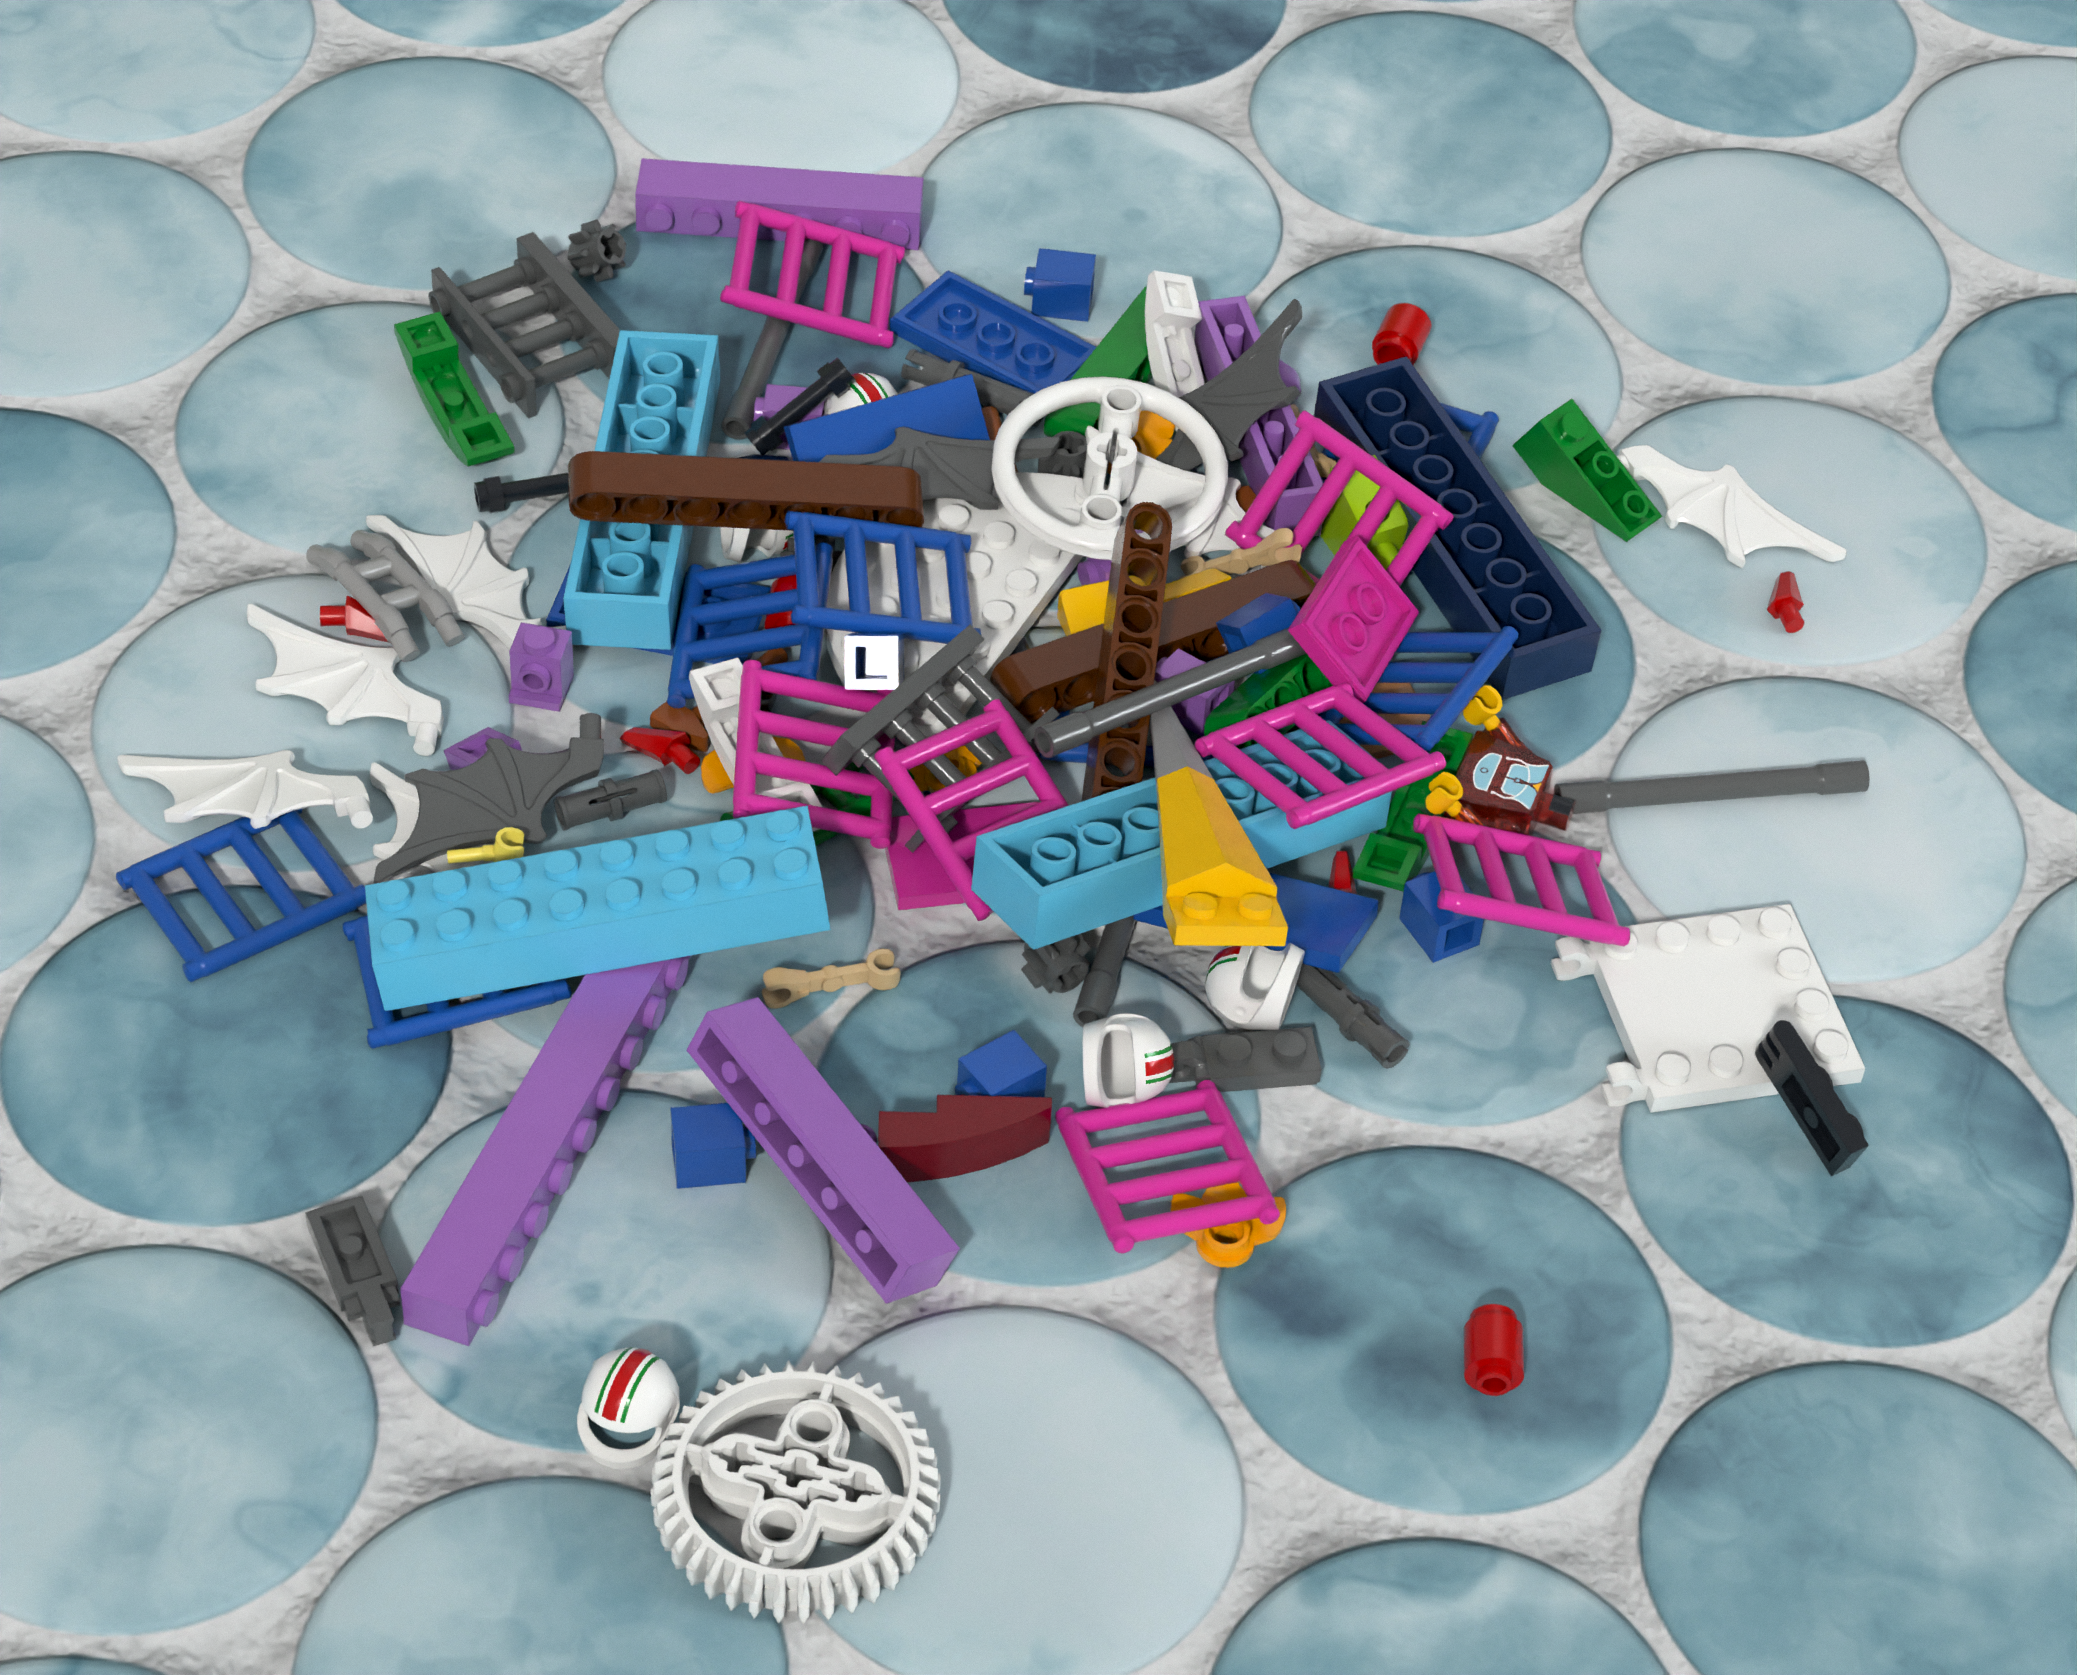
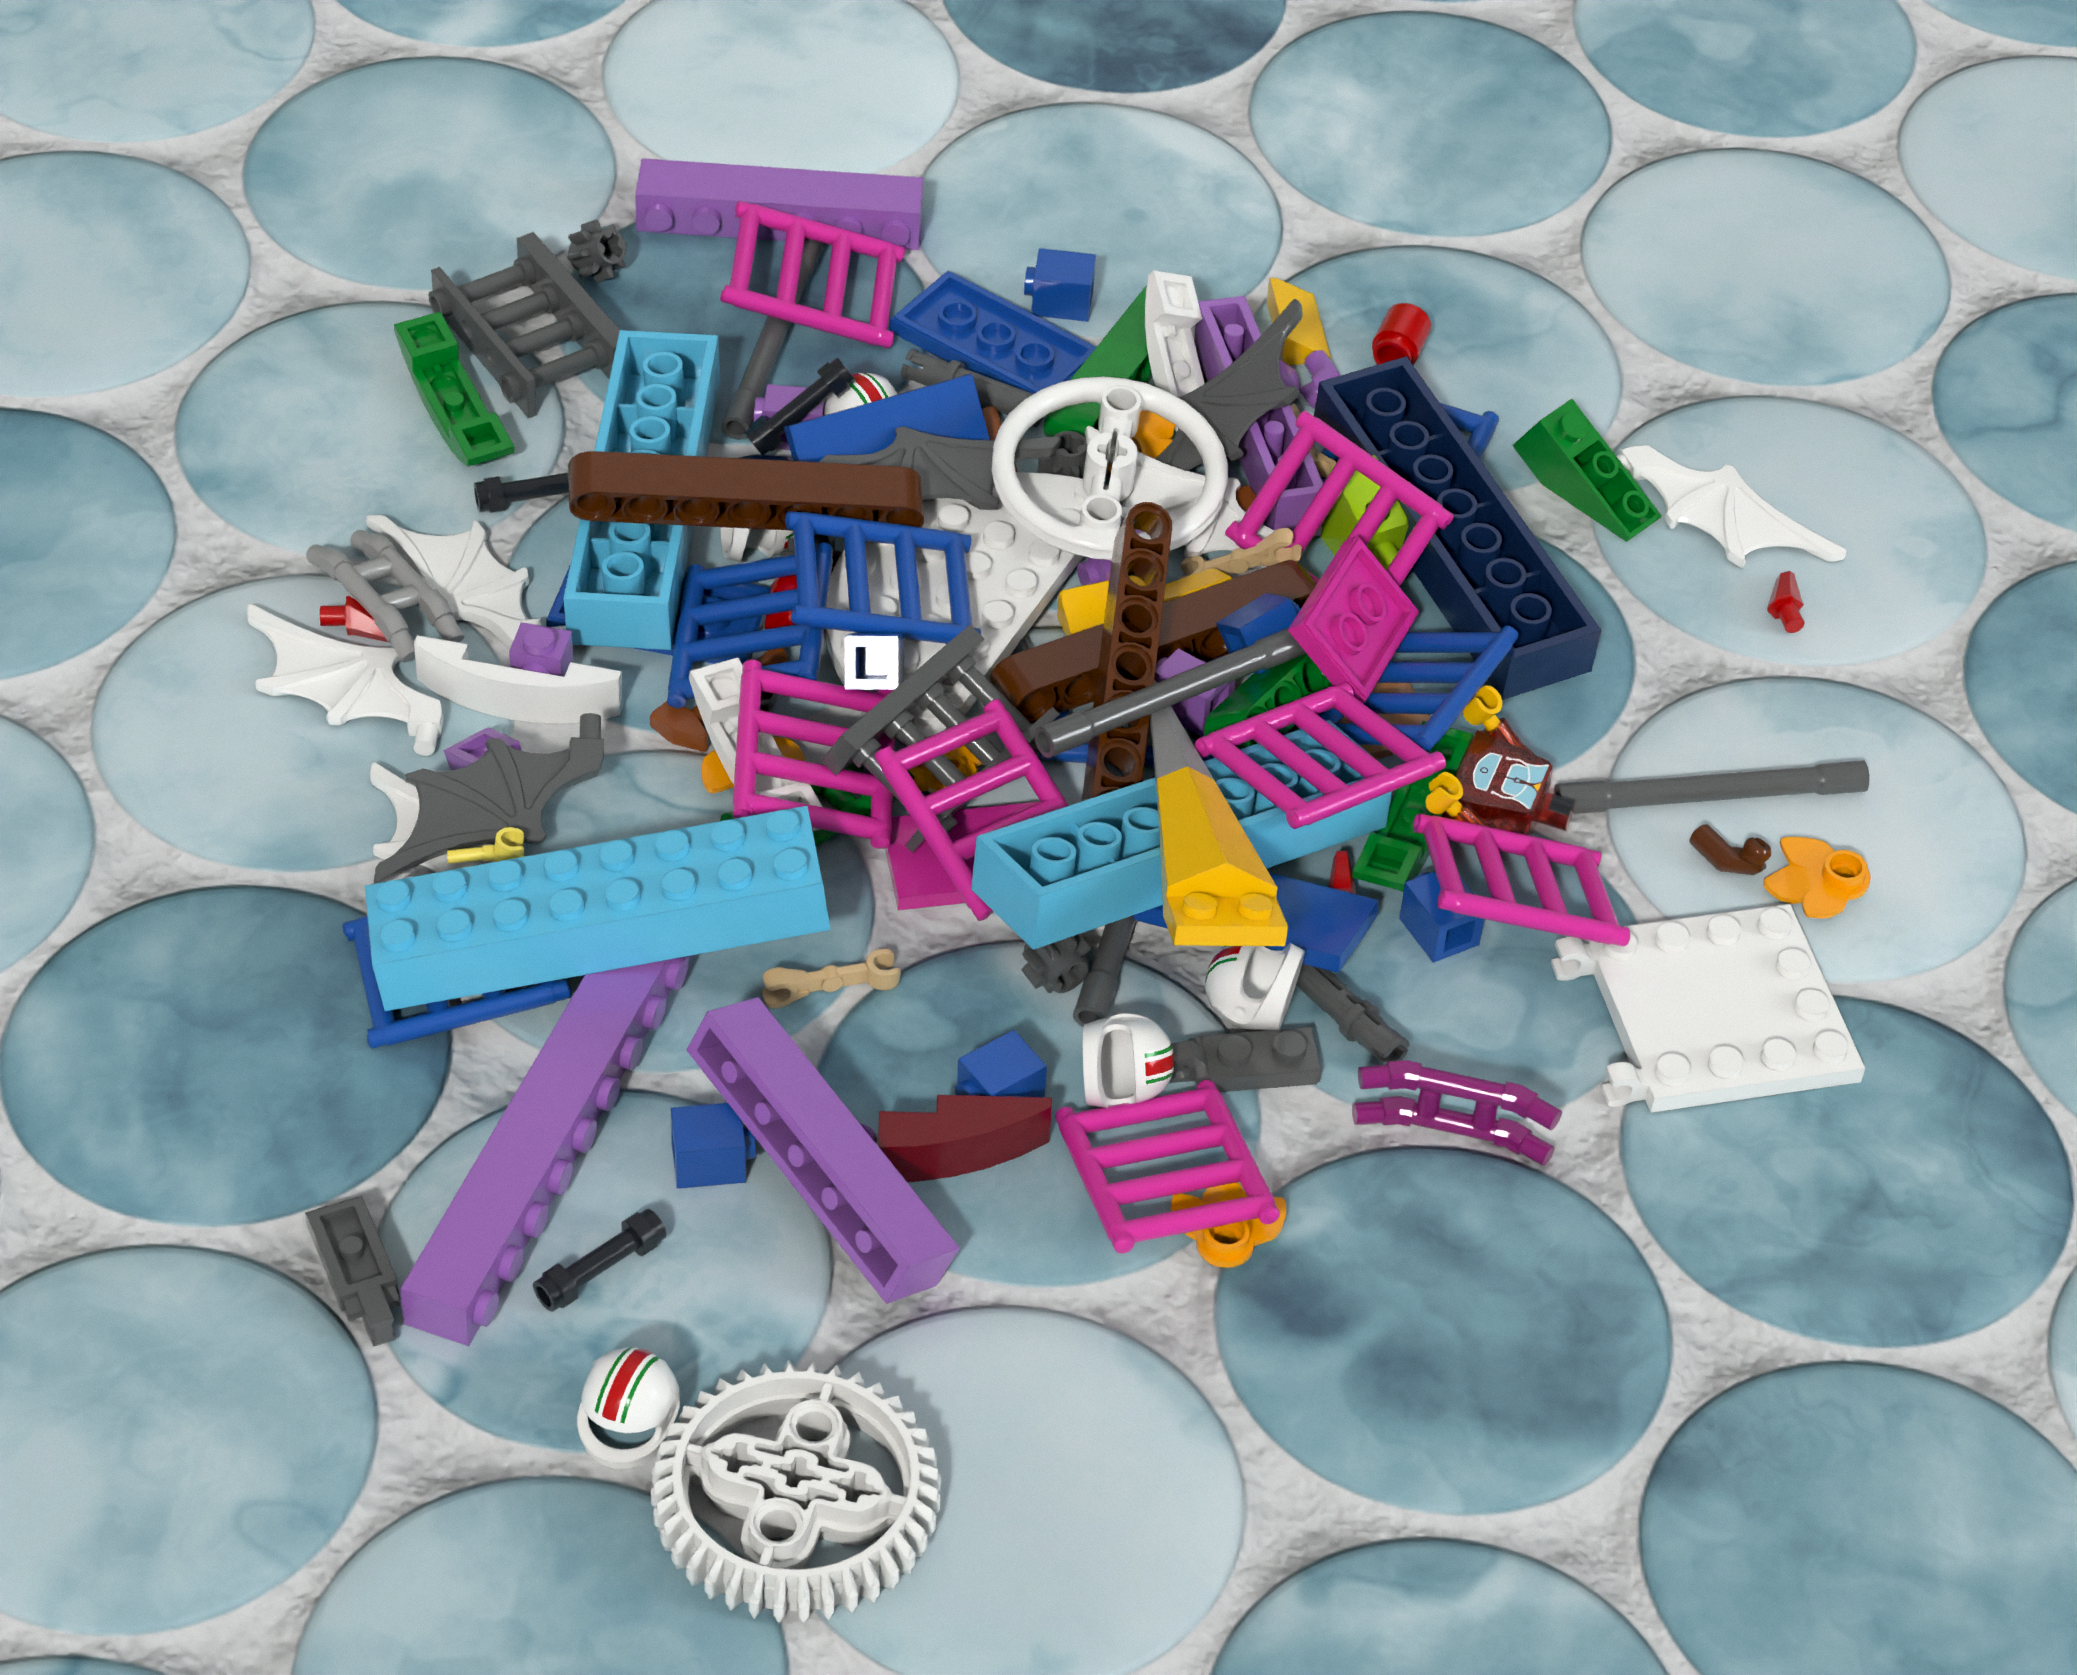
(247, 940): blue bar -> none
(249, 788): white animal -> none
(513, 691): none -> white slope
(560, 1285): none -> black bar
(577, 807): dark grey pin -> none
(663, 746): red bar -> none
(1308, 333): none -> yellow slope
(1320, 369): none -> medium lavender arm
(1479, 1125): none -> magenta piece
(1493, 1350): red brick -> none
(1728, 858): none -> reddish brown arm
(1811, 1098): black hinge -> none
(1818, 877): none -> light orange plate

